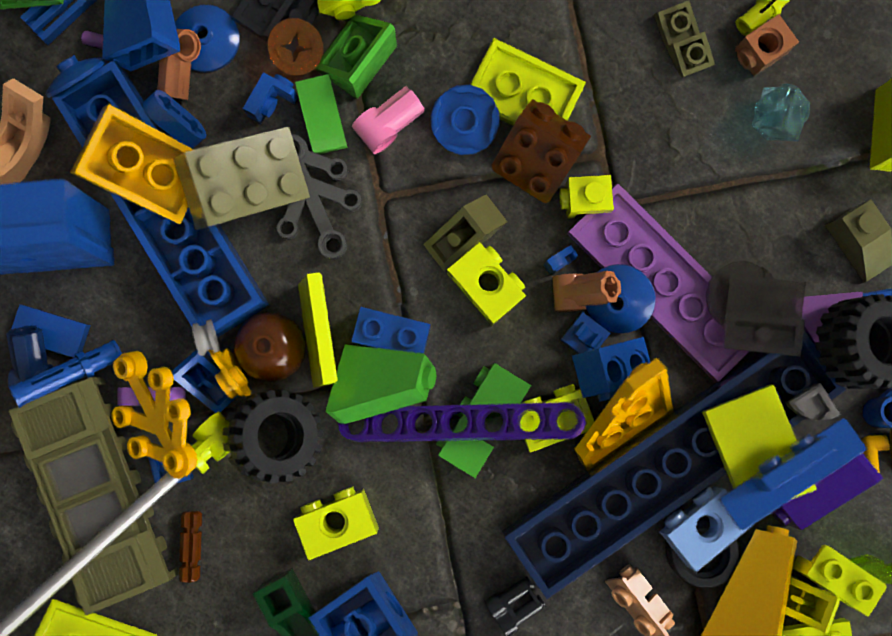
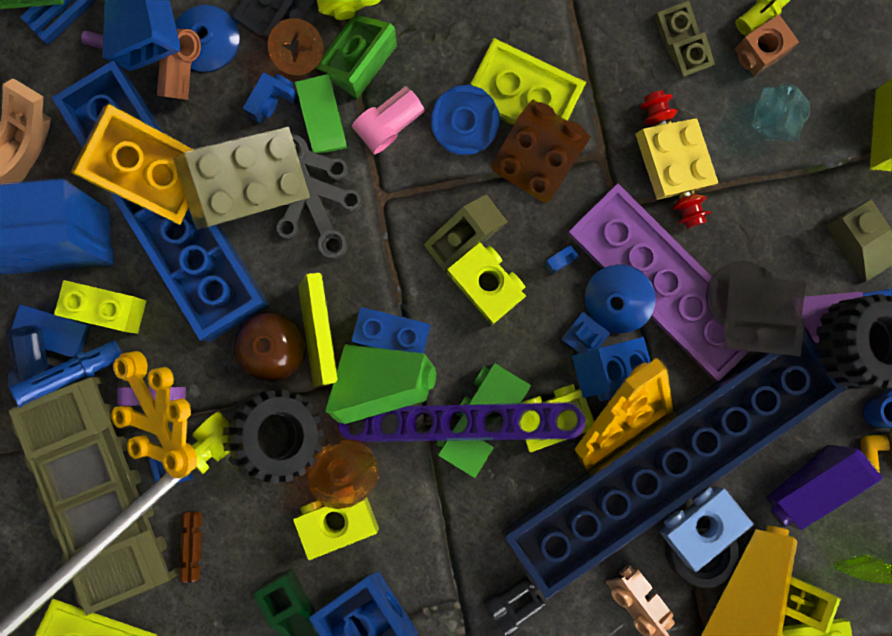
(72, 72): blue dish -> none
(100, 307): none -> neon yellow brick
(174, 119): blue beam -> none
(198, 377): blue slope -> none
(205, 337): light grey bush -> none
(231, 376): yellow plate -> none
(343, 474): none -> clear orange tile
(577, 291): nougat piece -> none
(587, 195): neon yellow bracket -> none
(676, 158): none -> light yellow plate
(750, 432): neon yellow tile -> none
(792, 474): blue bracket -> none
(813, 404): flat silver tile -> none
(842, 579): neon yellow bracket -> none

